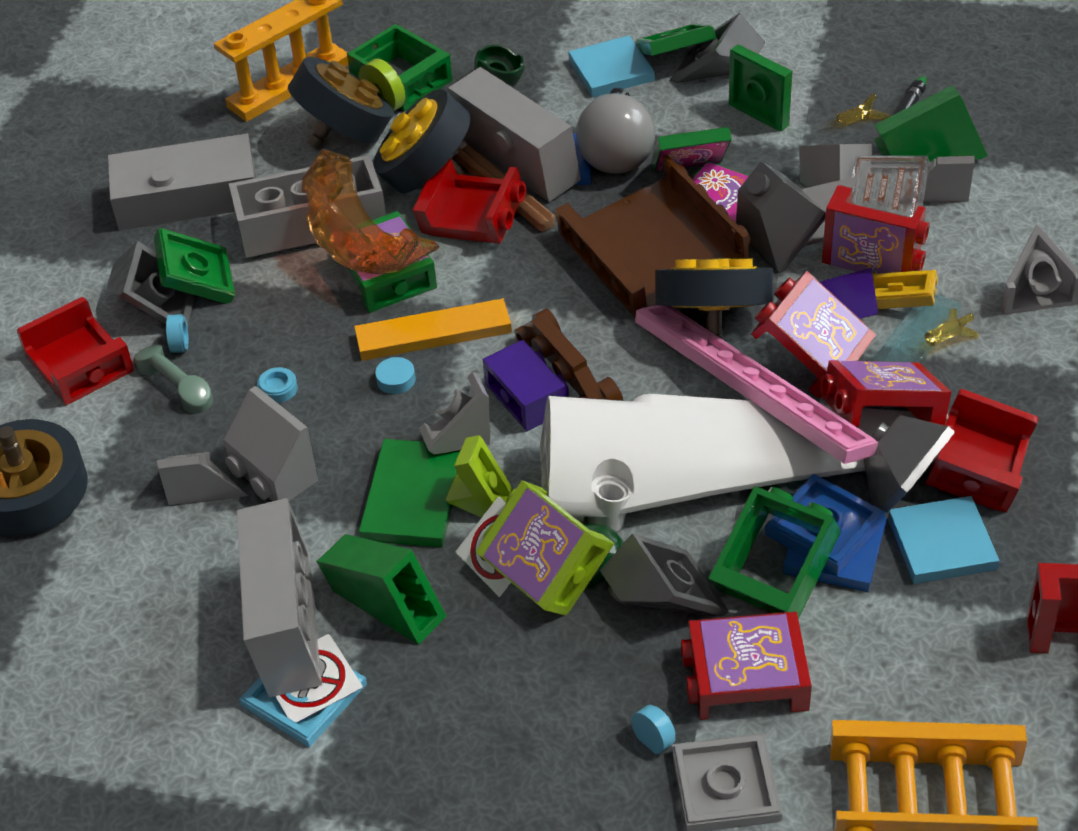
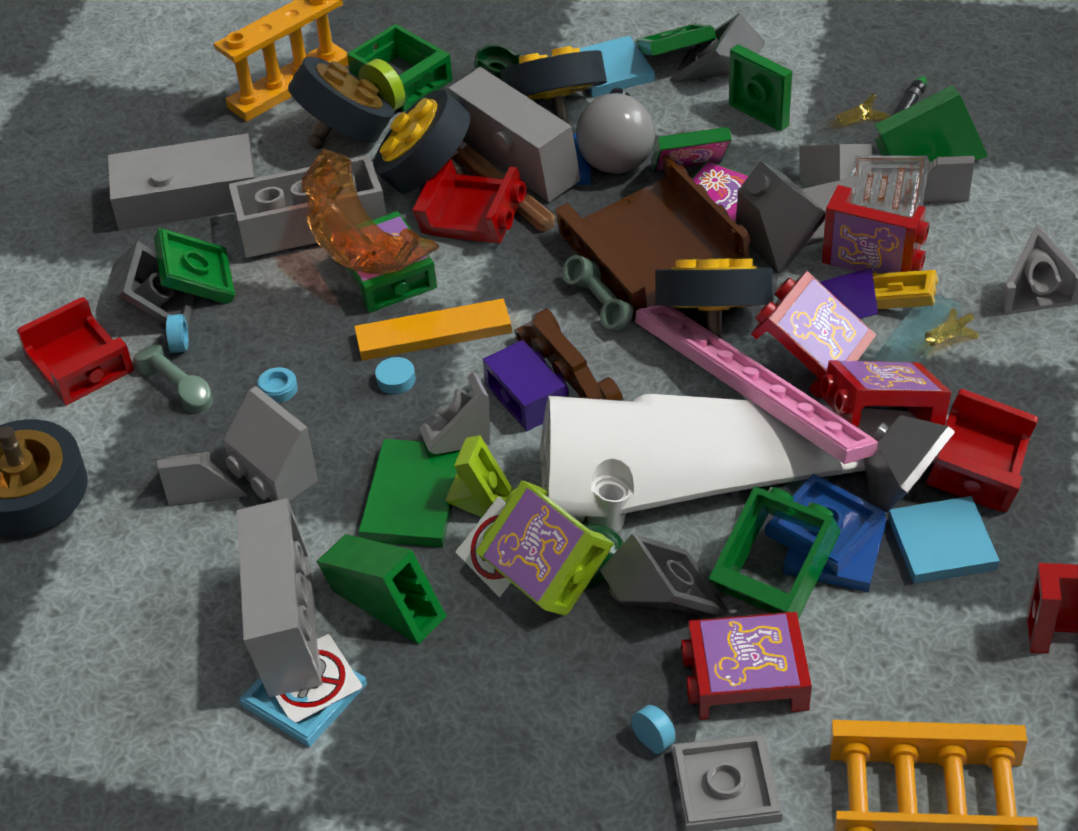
(556, 75): none -> black wheel
(586, 274): none -> sand green bar

